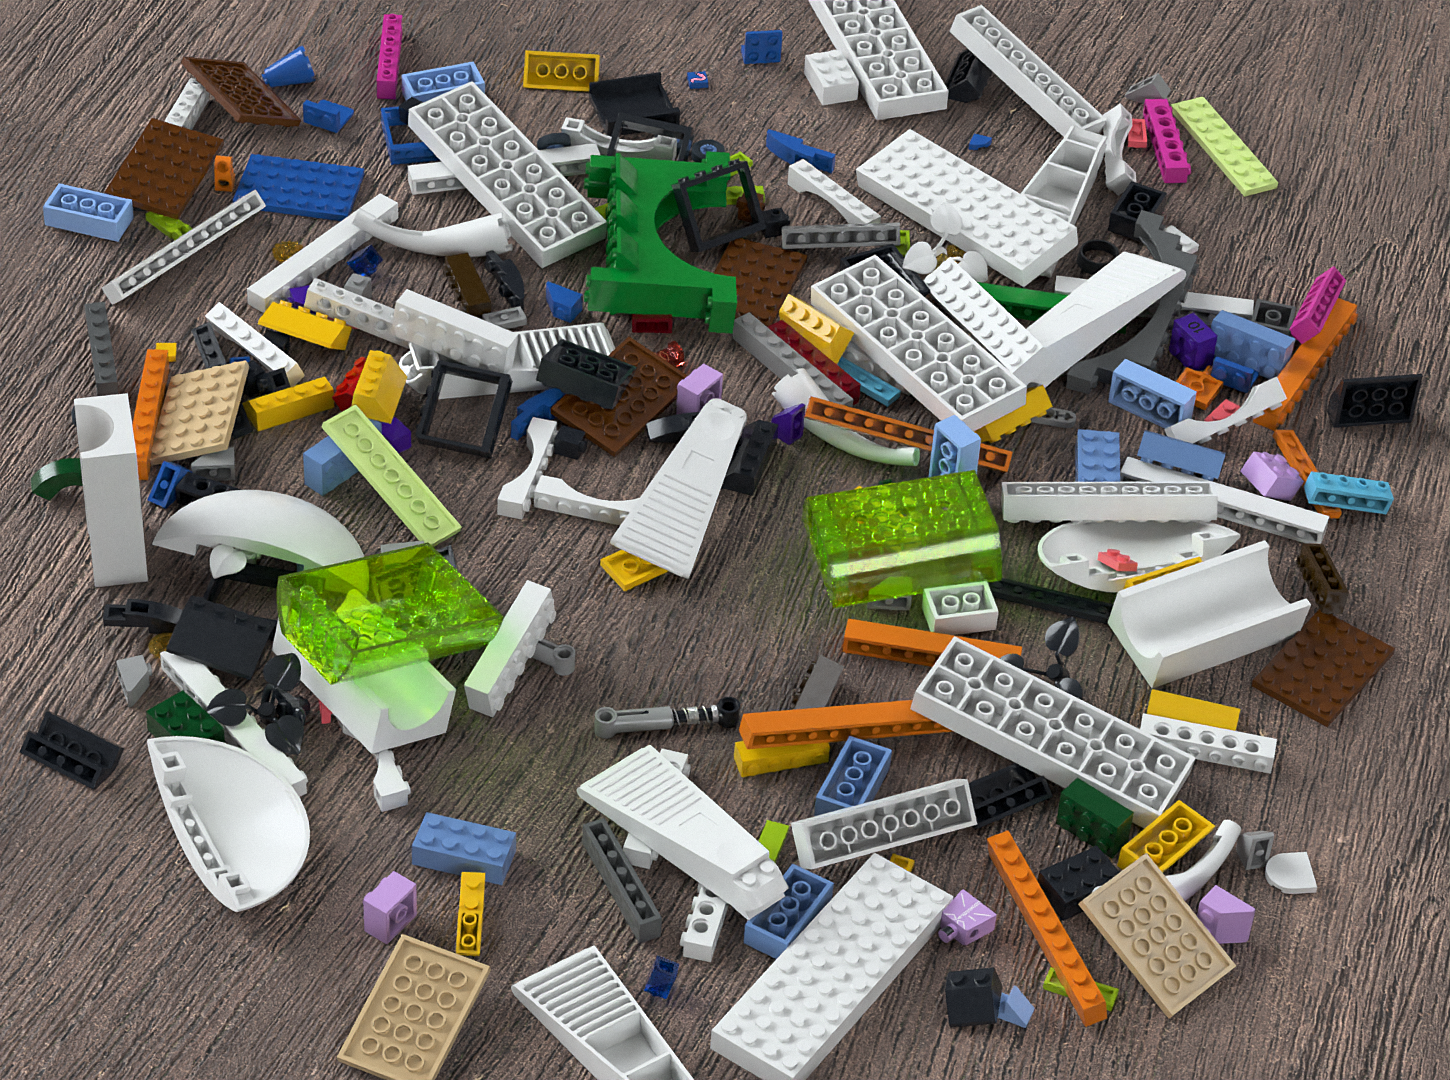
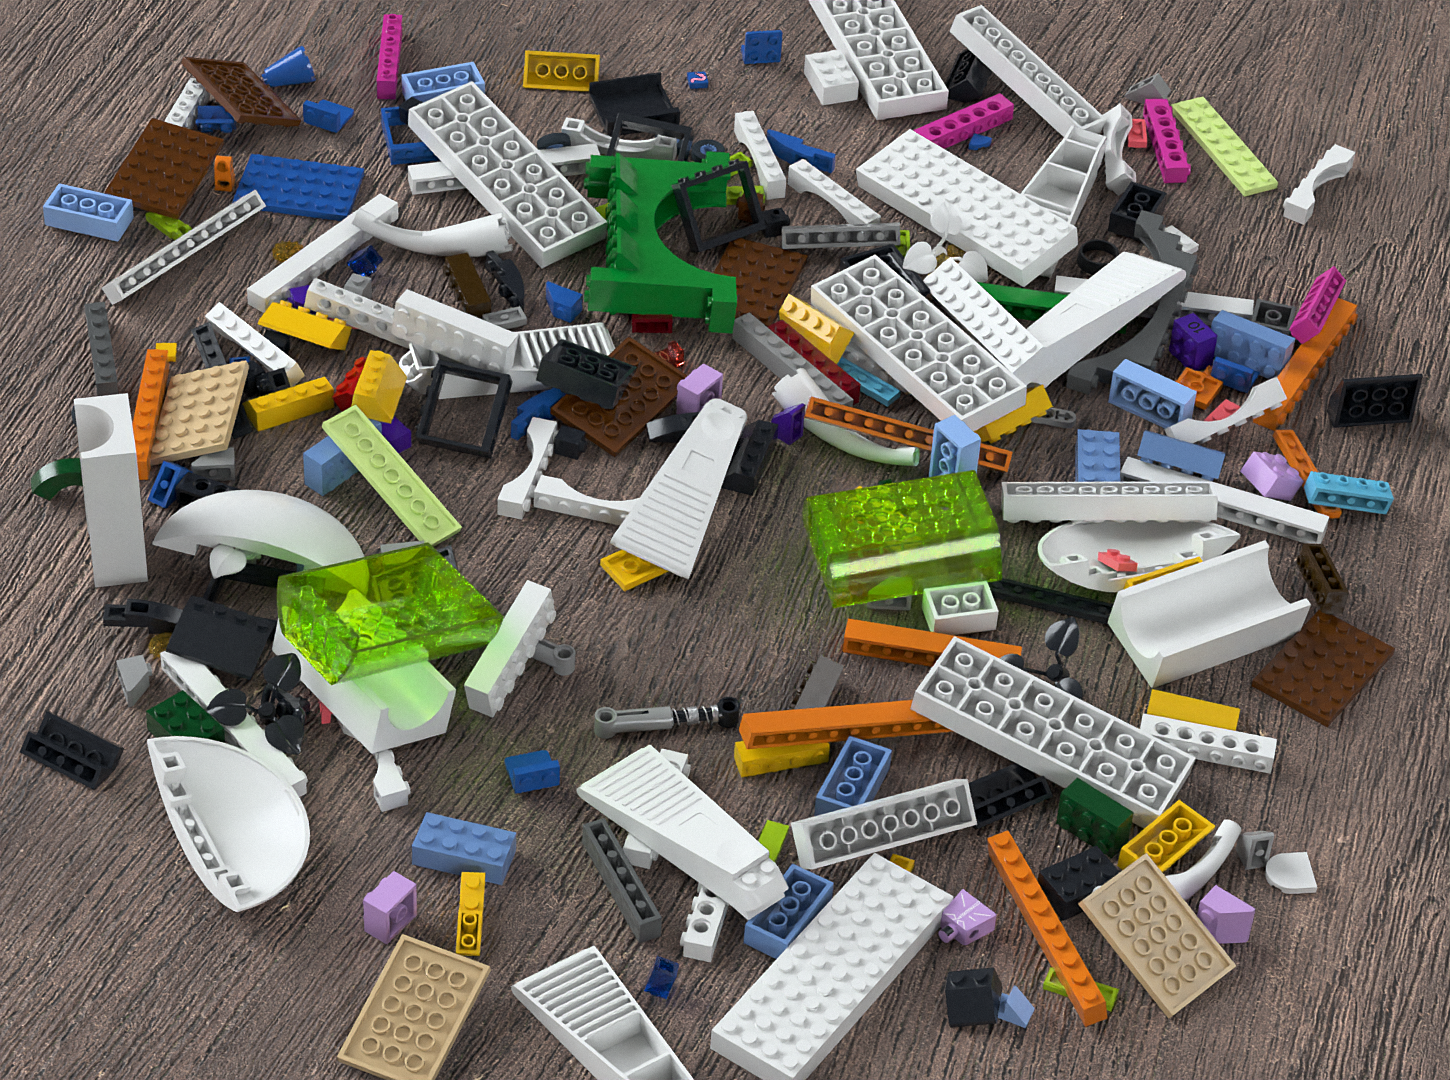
(215, 118): none -> blue bracket
(532, 771): none -> blue bracket
(769, 171): none -> white arch
(968, 121): none -> dark pink brick
(1334, 165): none -> white arch

